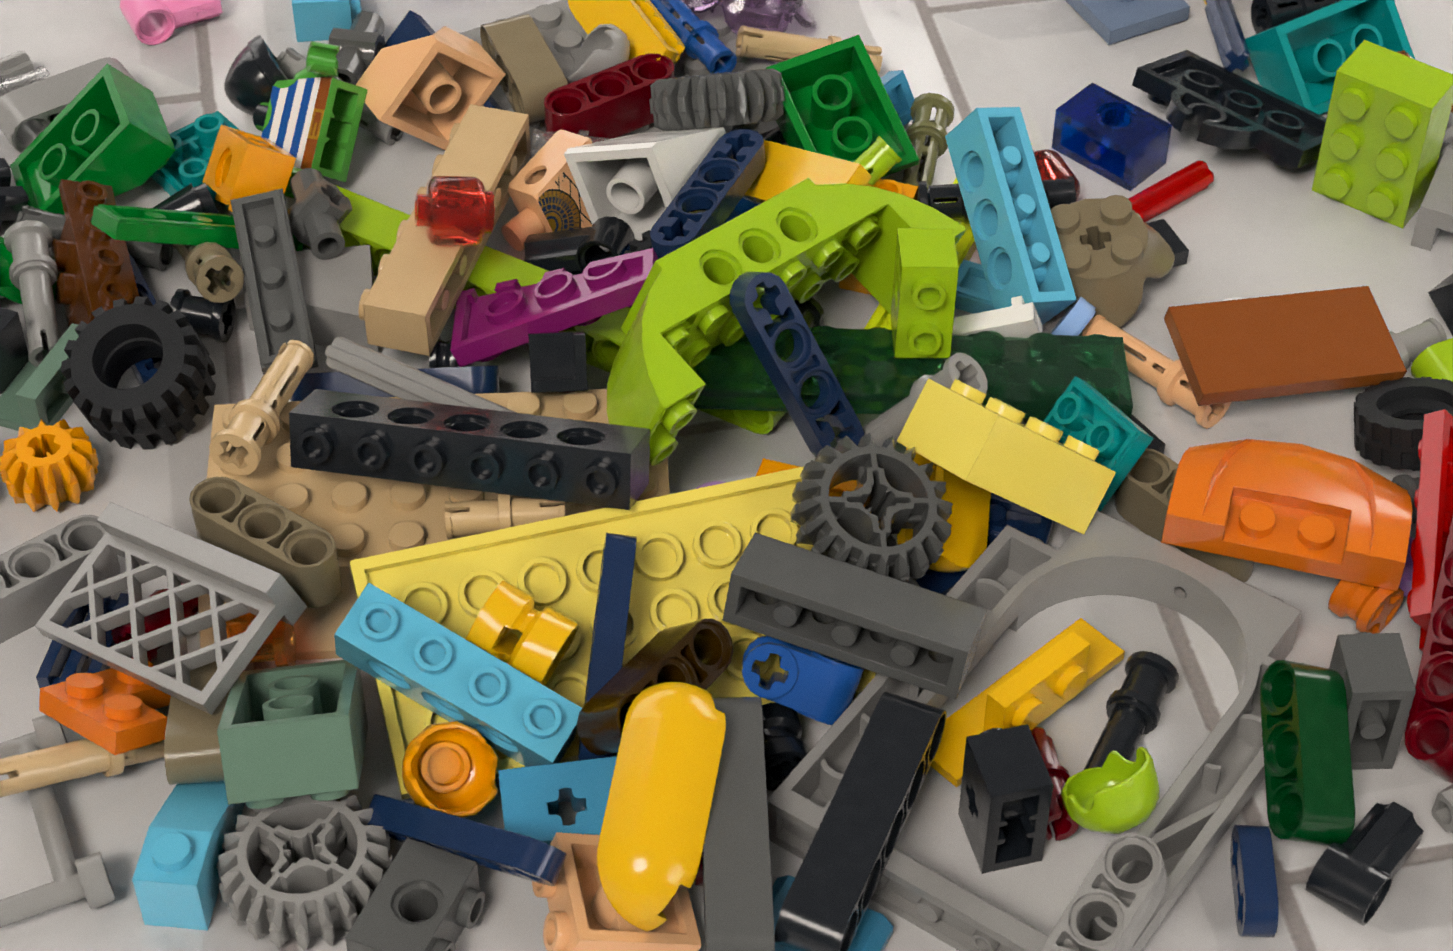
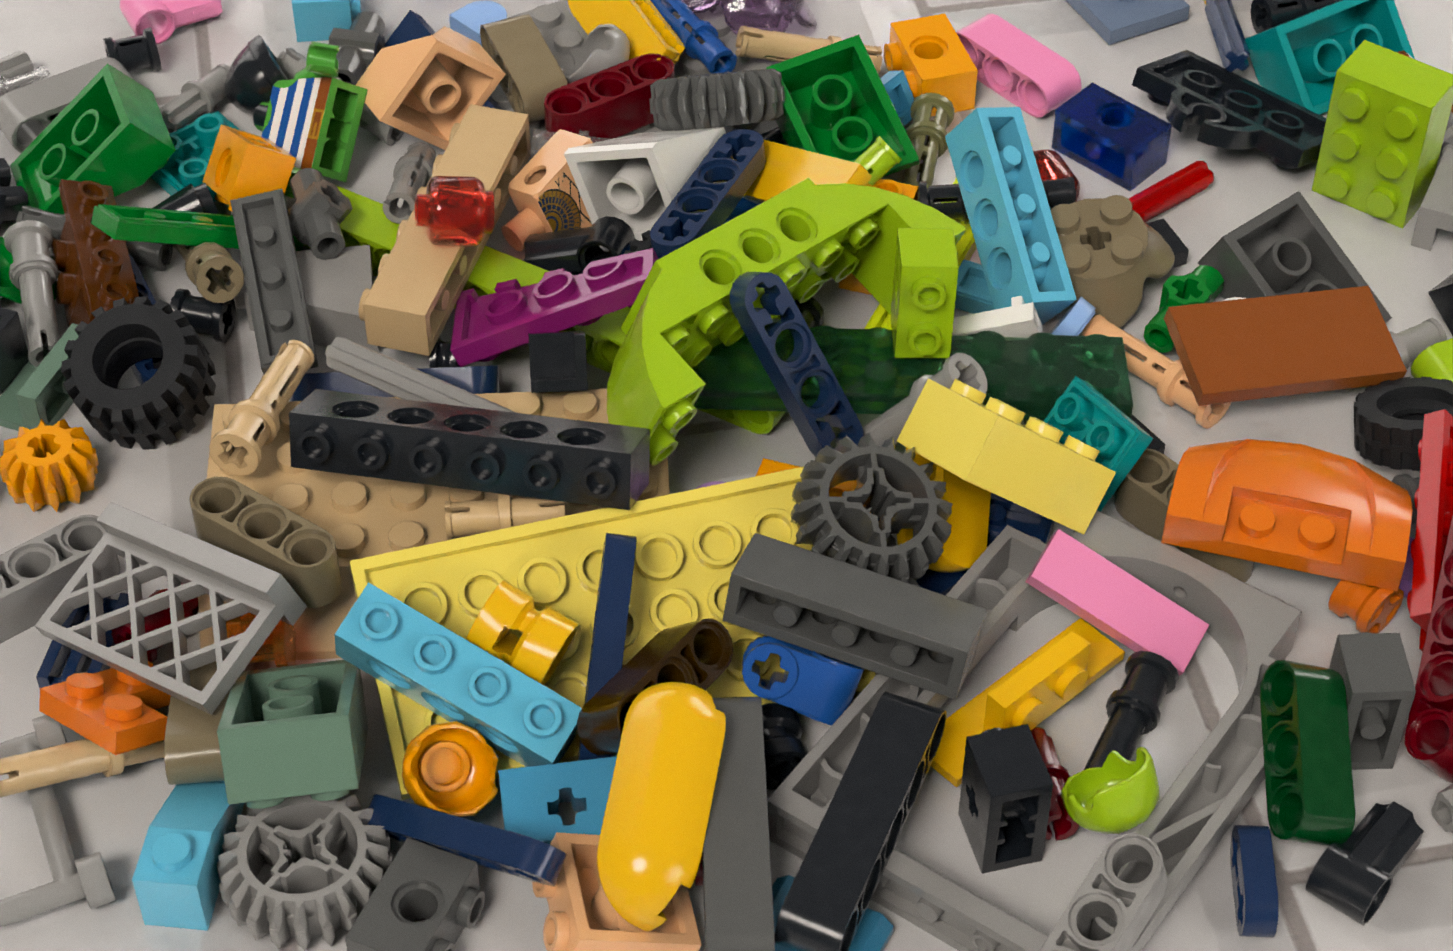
(135, 51): none -> black bush
(195, 99): none -> light grey axle
(404, 171): none -> light grey pin
(470, 18): none -> light blue tile
(932, 60): none -> light orange brick
(1019, 66): none -> bright pink beam
(1116, 601): none -> bright pink tile
(1193, 288): none -> green axle
(1283, 254): none -> dark grey slope

